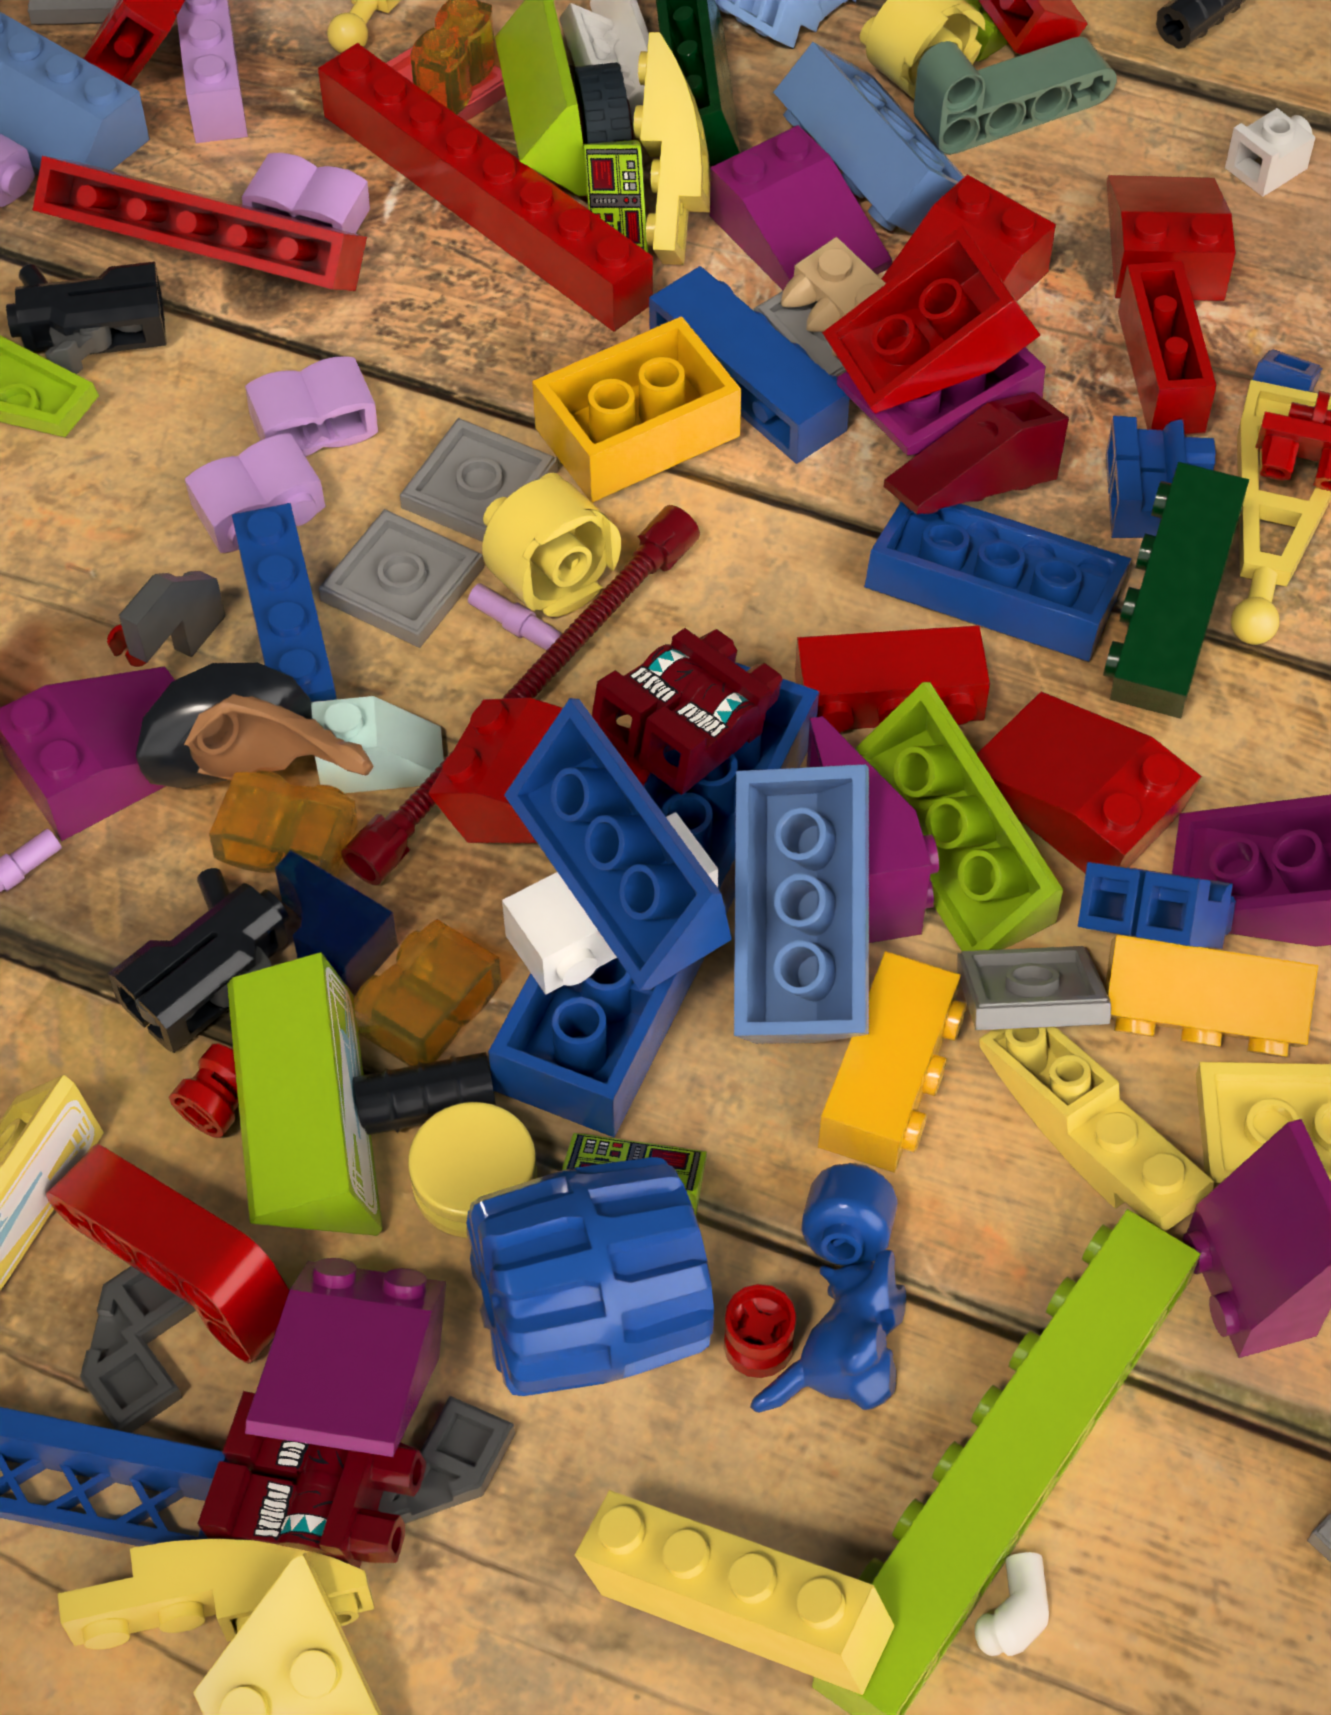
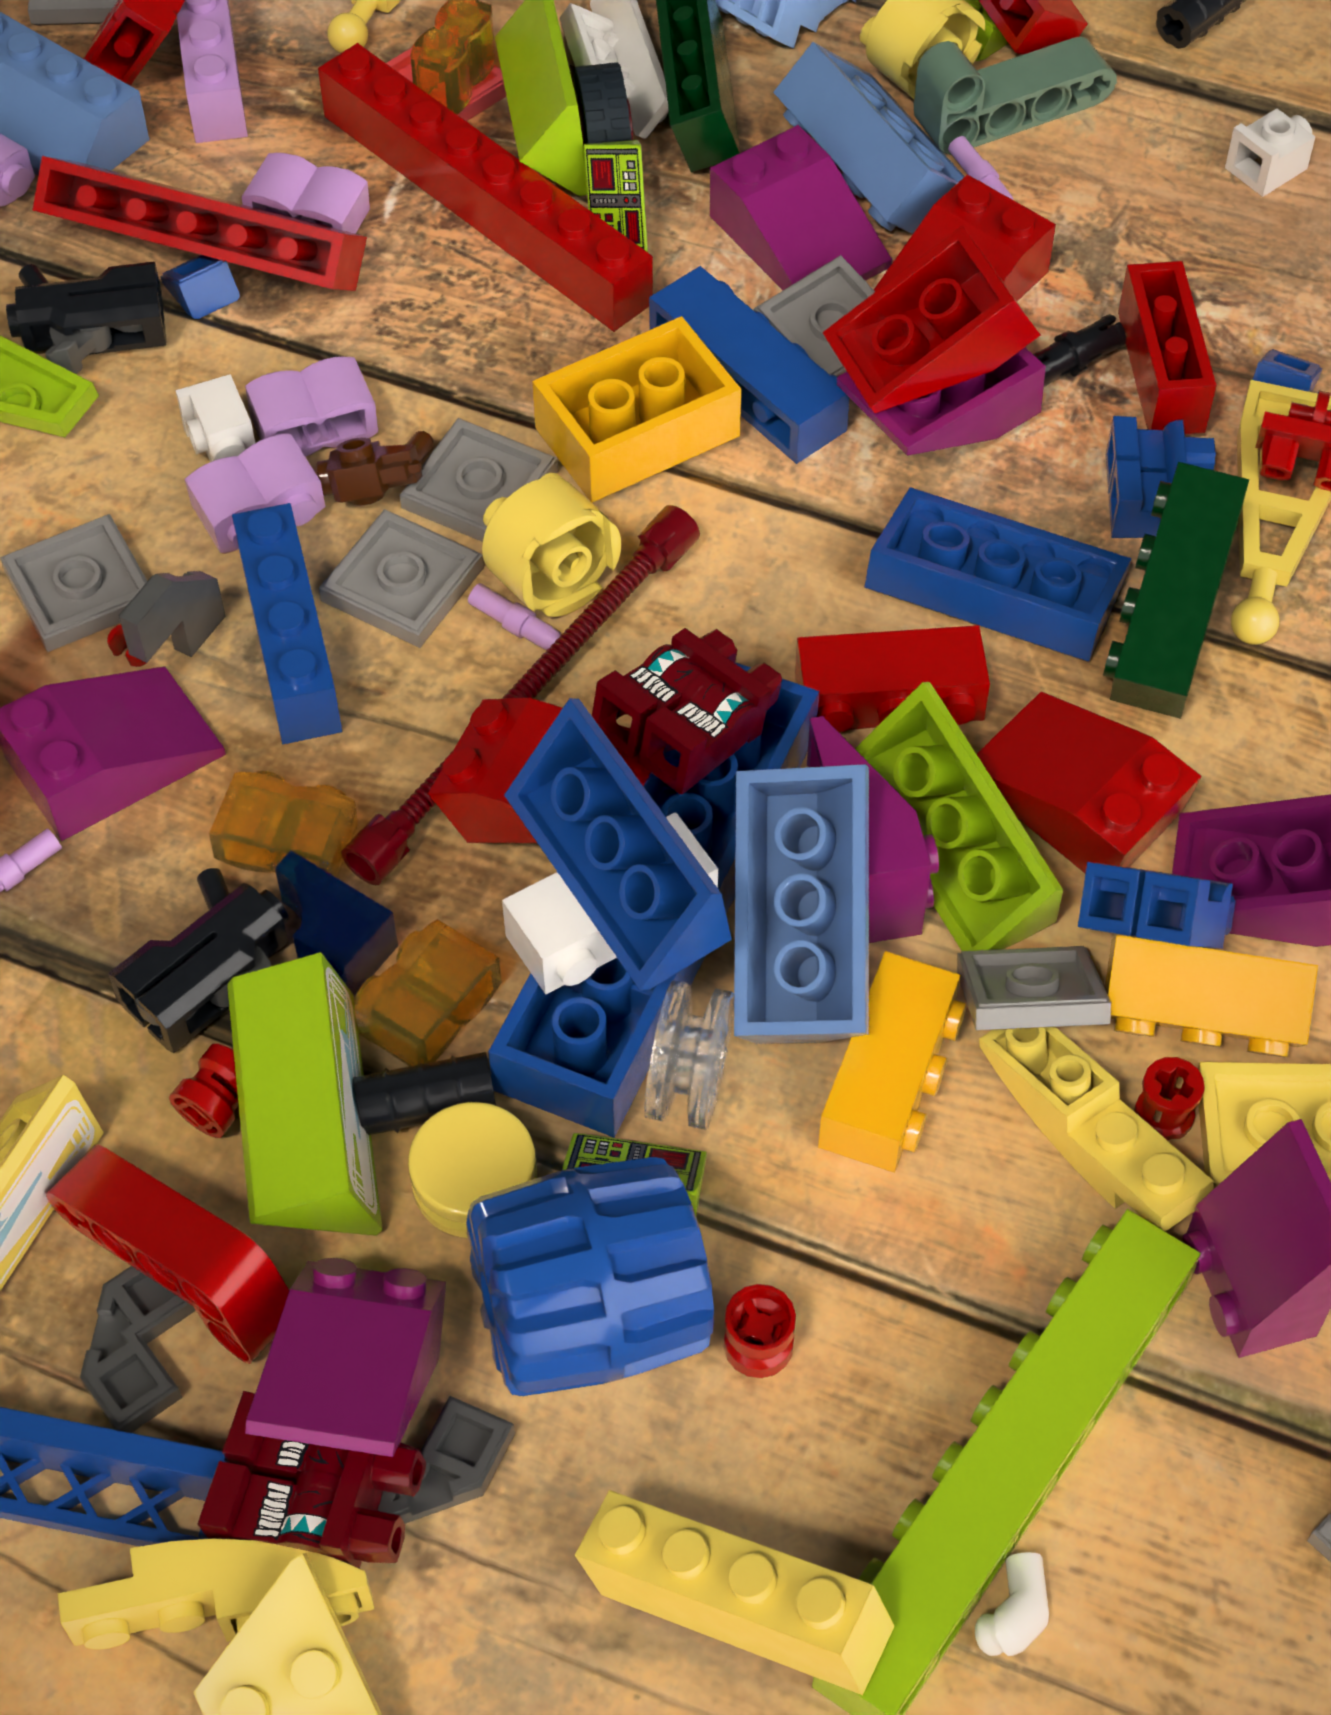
(75, 581): none -> light grey tile
(201, 285): none -> slope
(215, 418): none -> white brick
(234, 722): hat -> none
(365, 470): none -> reddish brown piece
(396, 741): light aqua slope -> none
(674, 132): light yellow slope -> none
(689, 1055): none -> clear wheel
(832, 279): tan plate -> none
(848, 1346): blue animal -> none
(849, 1214): blue head -> none
(975, 166): none -> lavender piece
(990, 452): dark red slope -> none
(1076, 350): none -> black pin
(1159, 1085): none -> red bush
(1169, 222): red slope -> none

